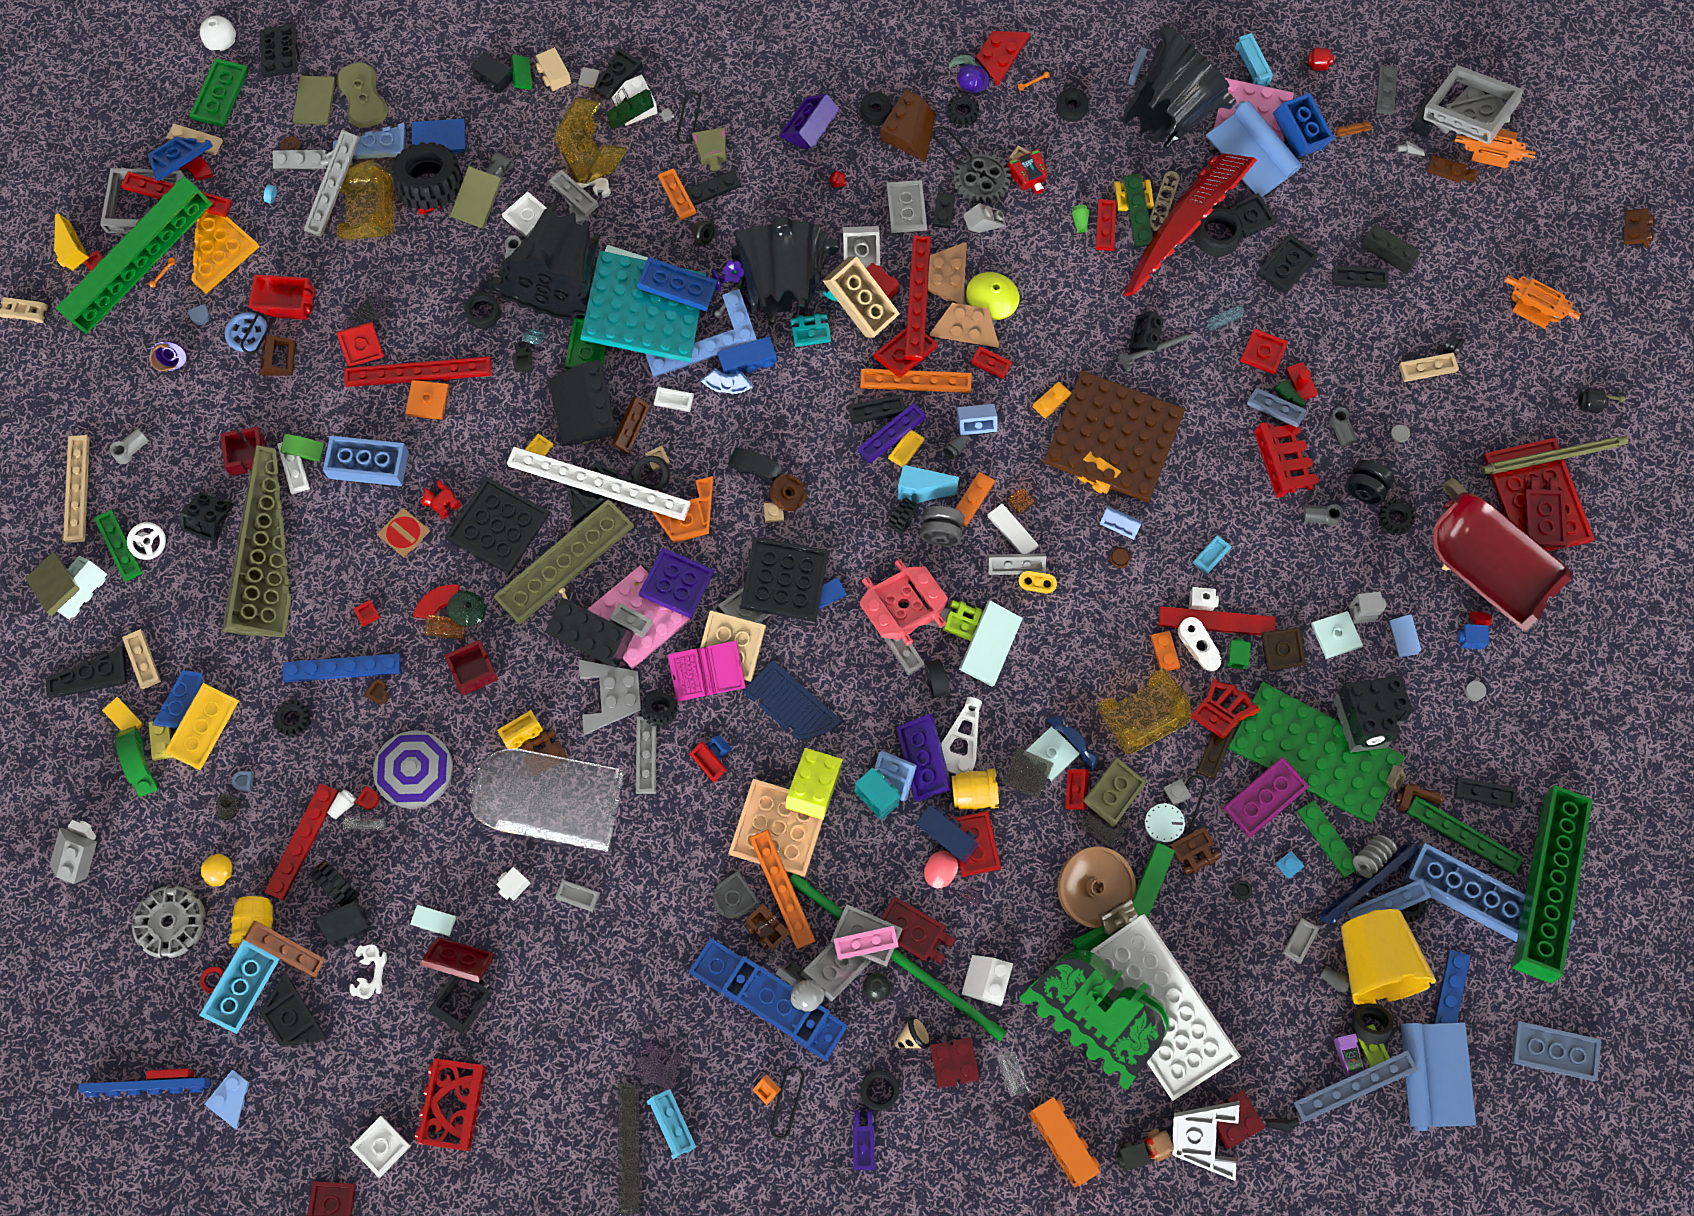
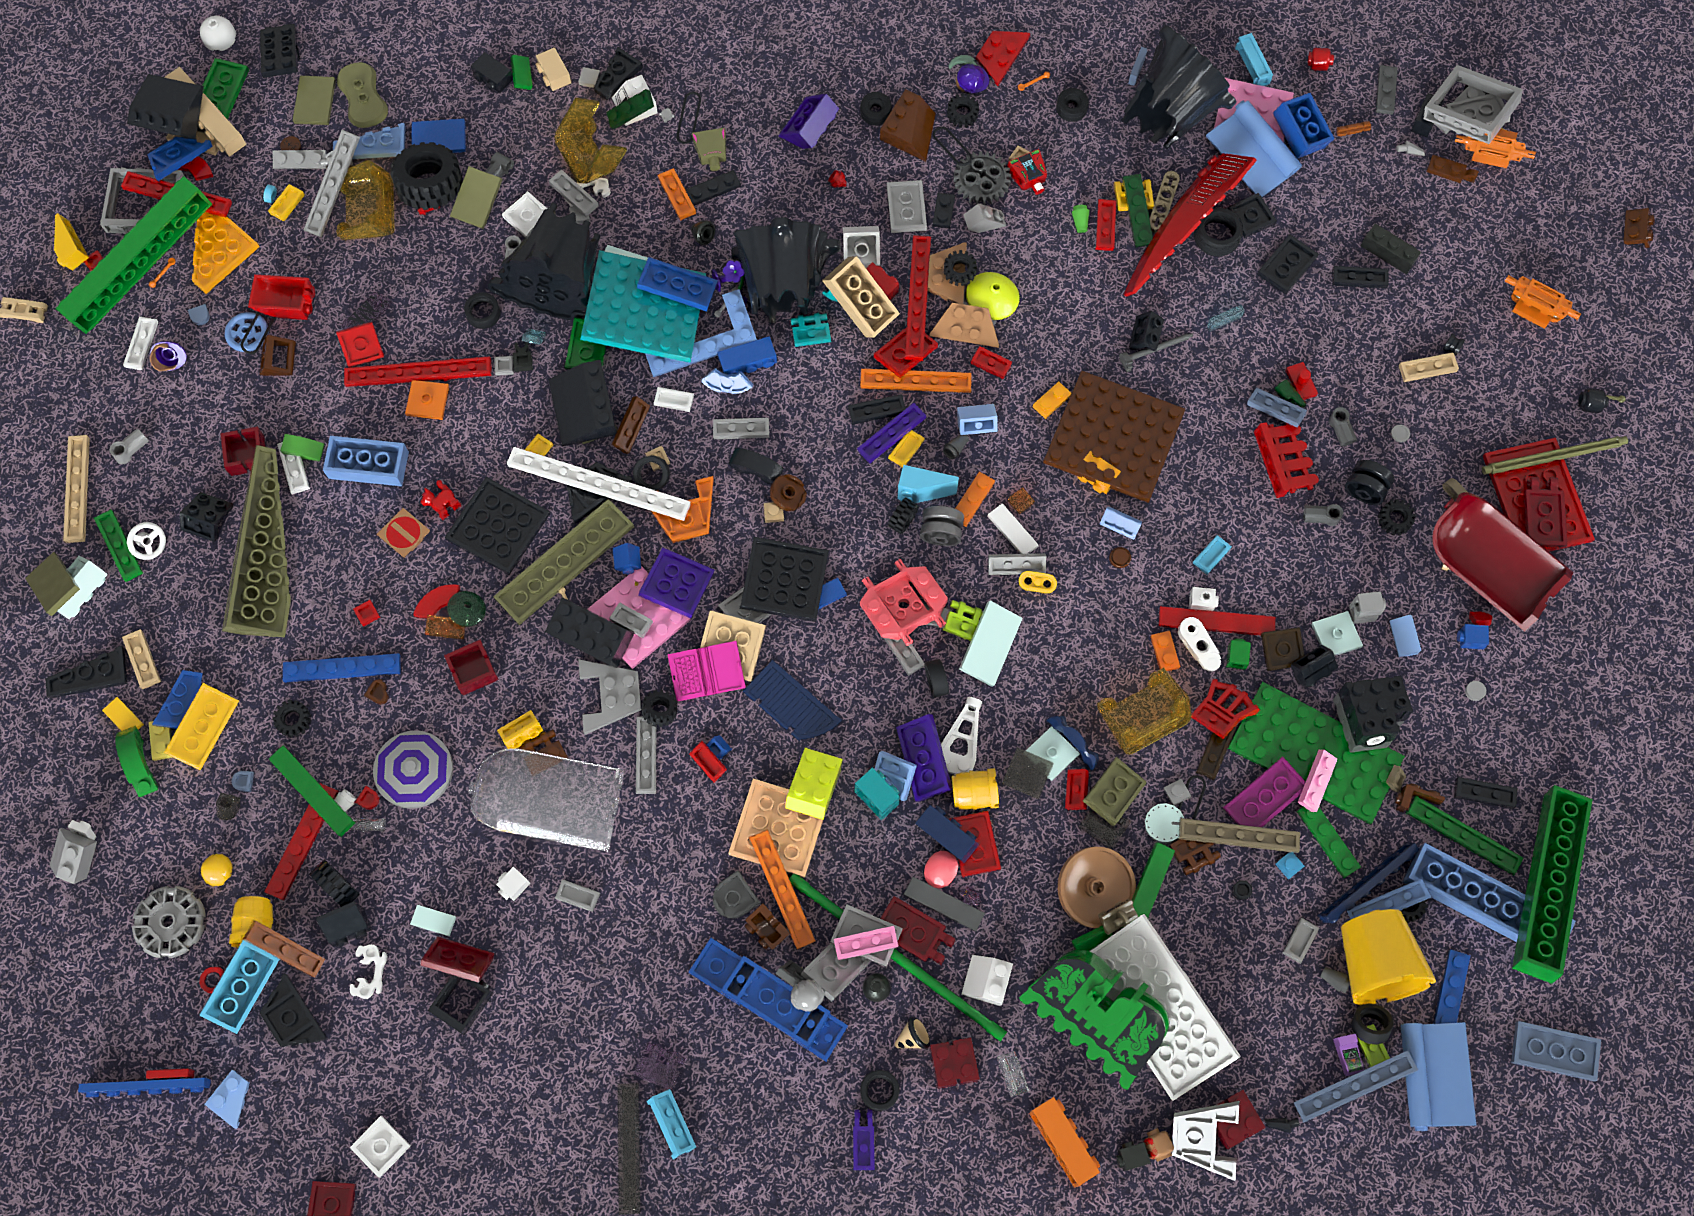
(140, 343): none -> white tile
(167, 106): none -> black slope
(213, 121): none -> tan brick
(286, 202): none -> yellow plate
(312, 791): none -> green tile
(466, 1129): red fence -> none
(504, 365): none -> light grey tile
(627, 558): none -> blue brick
(741, 428): none -> light grey plate
(766, 1089): orange plate -> none
(795, 1105): black piece -> none
(944, 904): none -> dark grey tile
(960, 258): none -> black tyre
(1239, 835): none -> dark tan tile
(1264, 351): red plate -> none
(1314, 666): none -> black brick
(1317, 780): none -> bright pink plate
(1374, 856): light grey piece -> none

